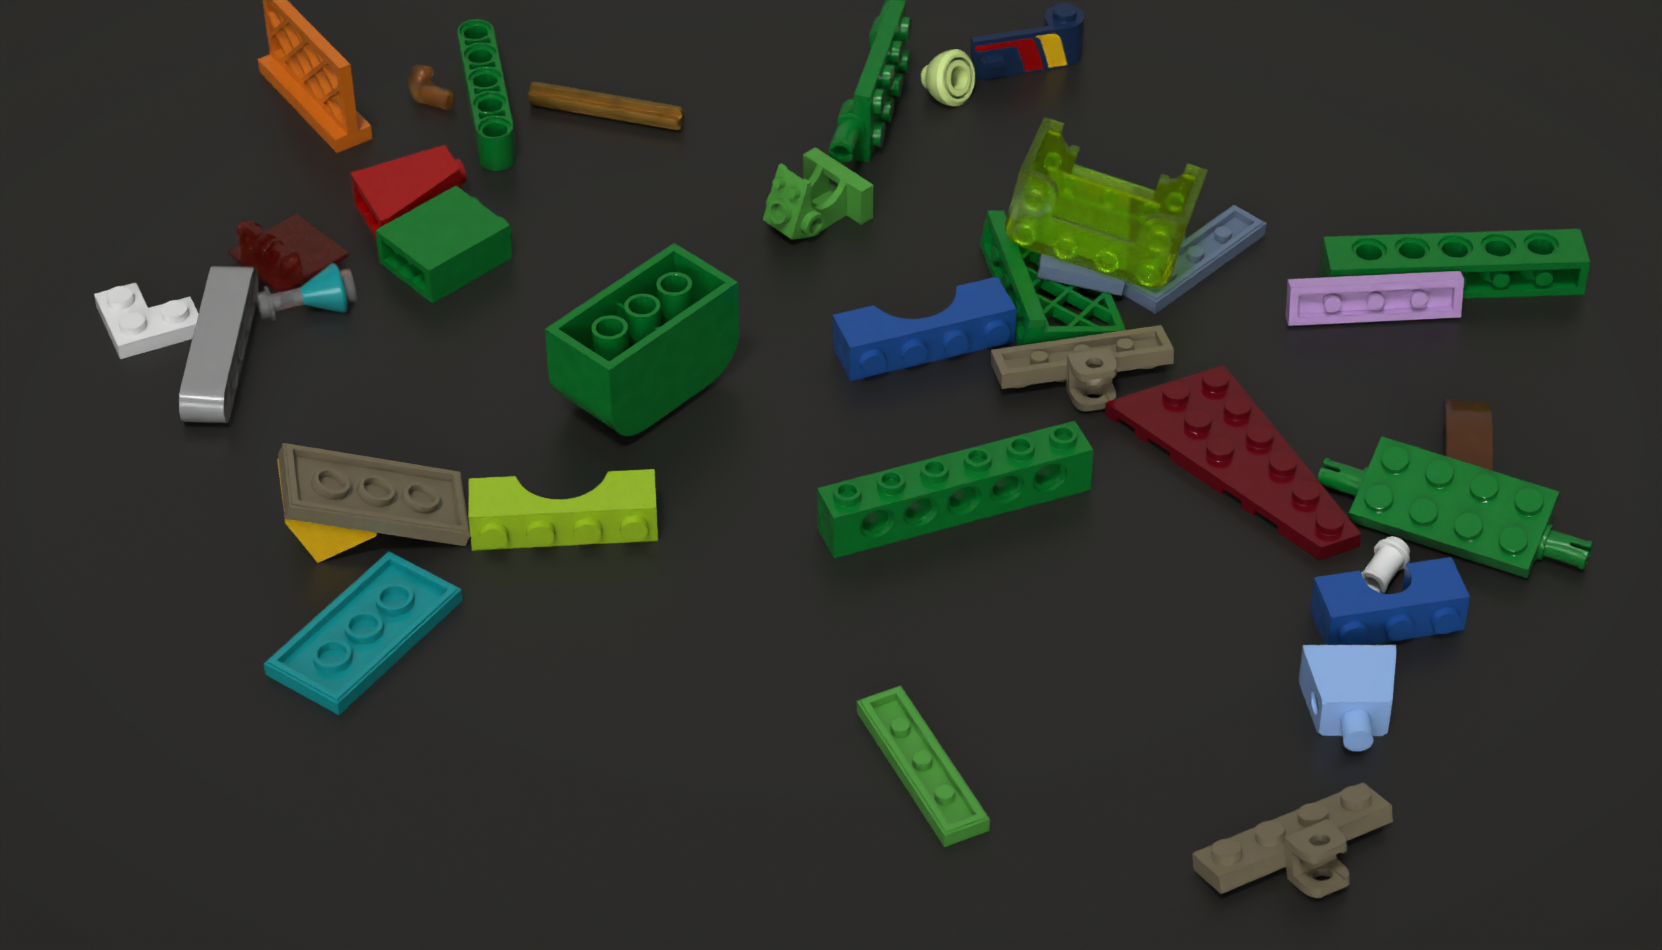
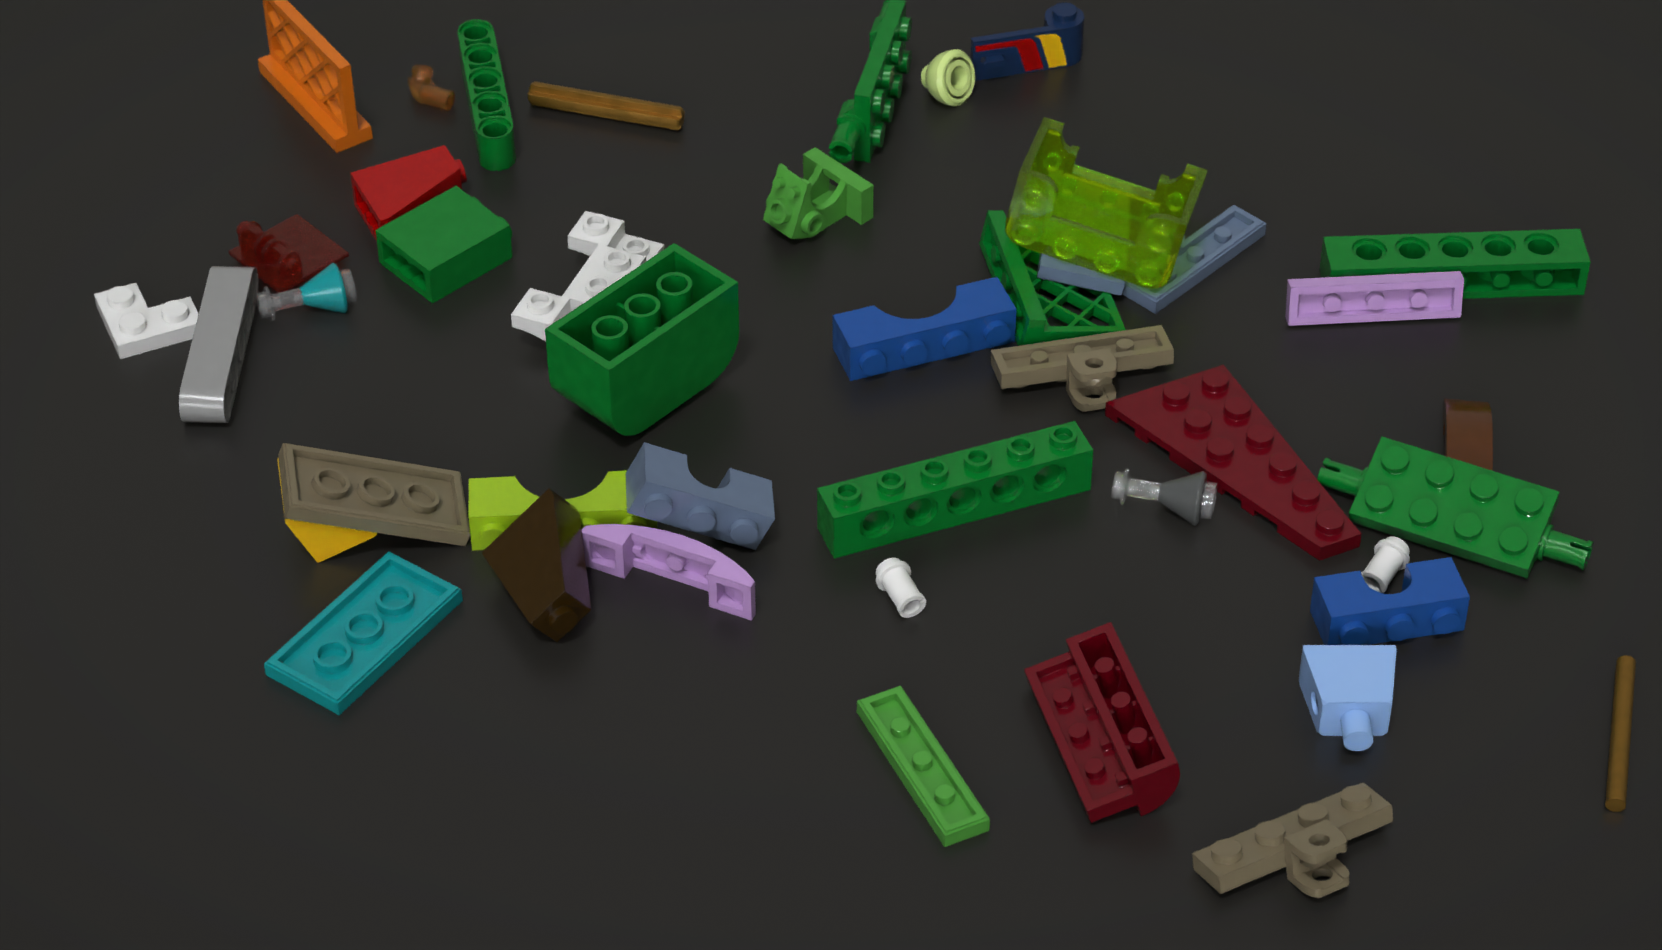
(544, 565): none -> dark brown slope
(610, 259): none -> white bracket
(666, 492): none -> sand blue arch
(674, 556): none -> lavender slope
(895, 579): none -> white pin
(1104, 726): none -> dark red brick
(1187, 496): none -> piece
(1620, 734): none -> pearl gold bar

